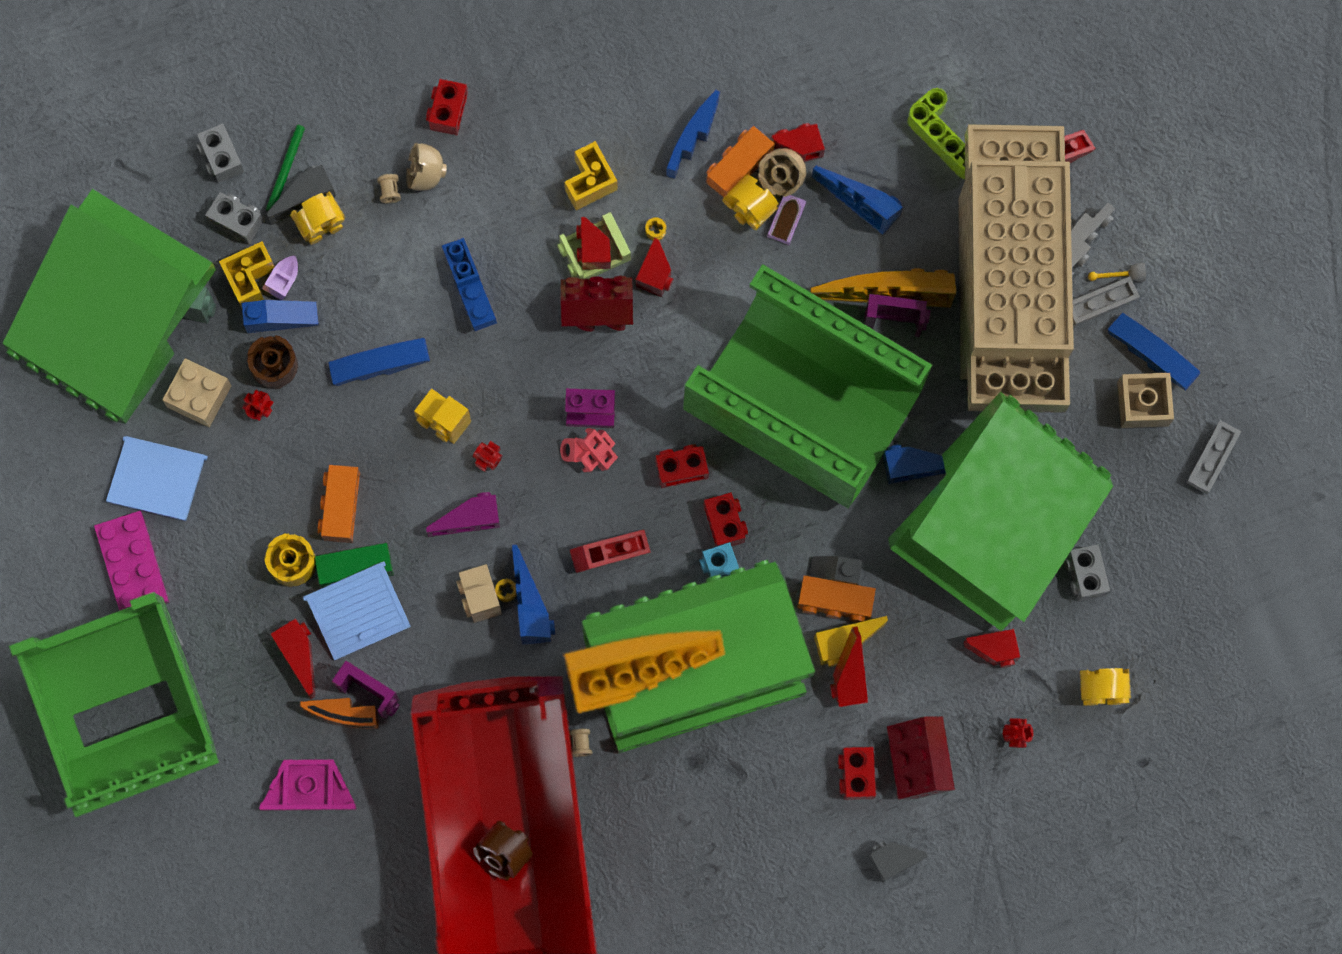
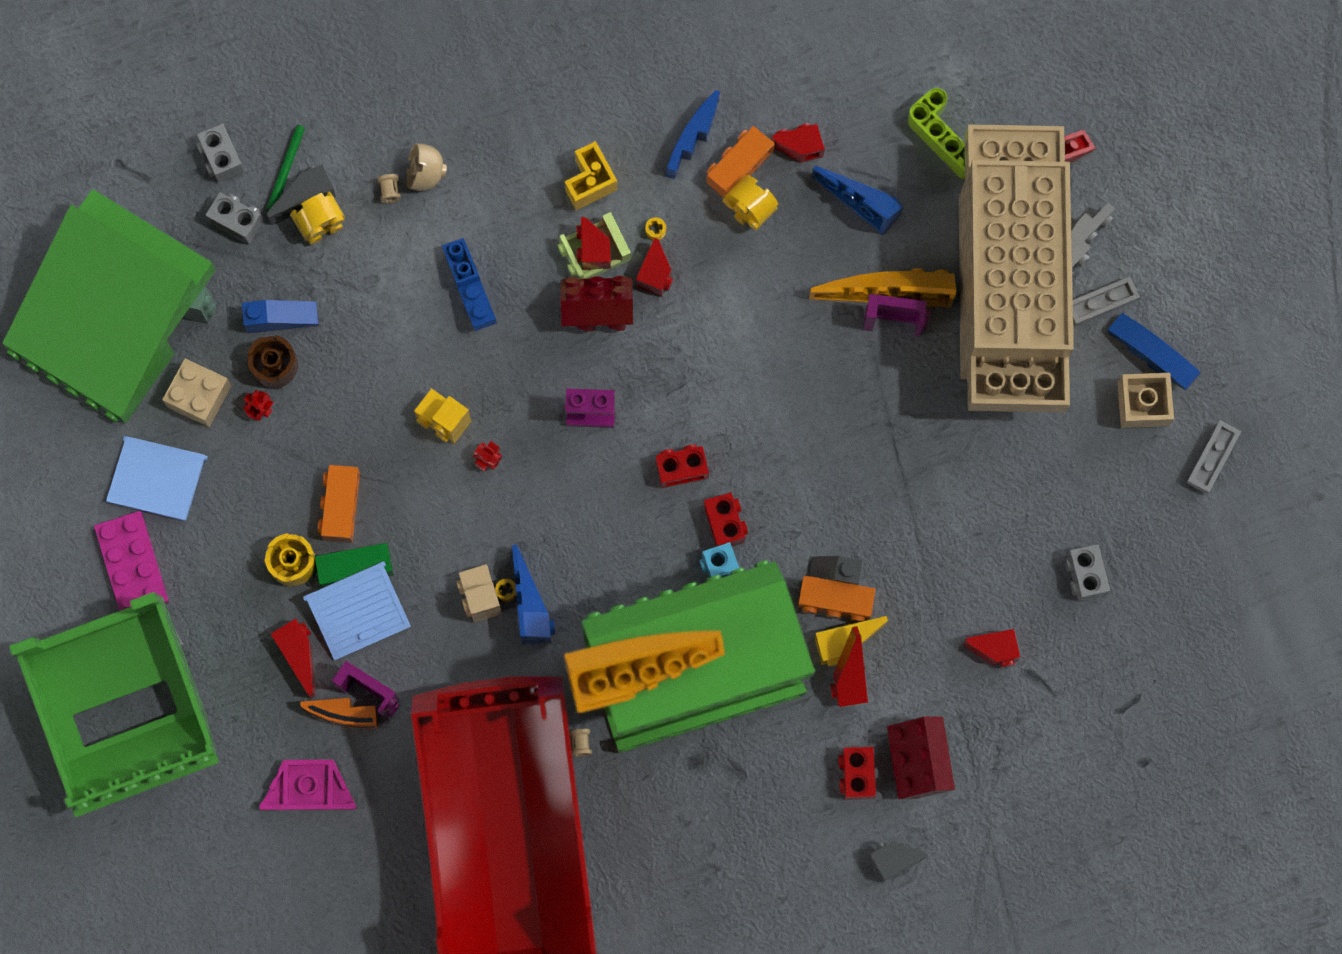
(244, 269): yellow brick -> none
(282, 277): lavender plate -> none
(379, 361): blue slope -> none
(452, 107): red brick -> none
(472, 515): magenta slope -> none
(503, 851): reddish brown brick -> none
(581, 448): coral piece -> none
(609, 551): red slope -> none
(782, 172): tan cylinder -> none
(786, 219): tile -> none
(808, 388): bright green panel -> none
(911, 463): blue slope -> none
(1003, 512): bright green panel -> none
(1018, 733): red gear -> none
(1103, 685): yellow brick -> none
(1136, 272): hinge -> none

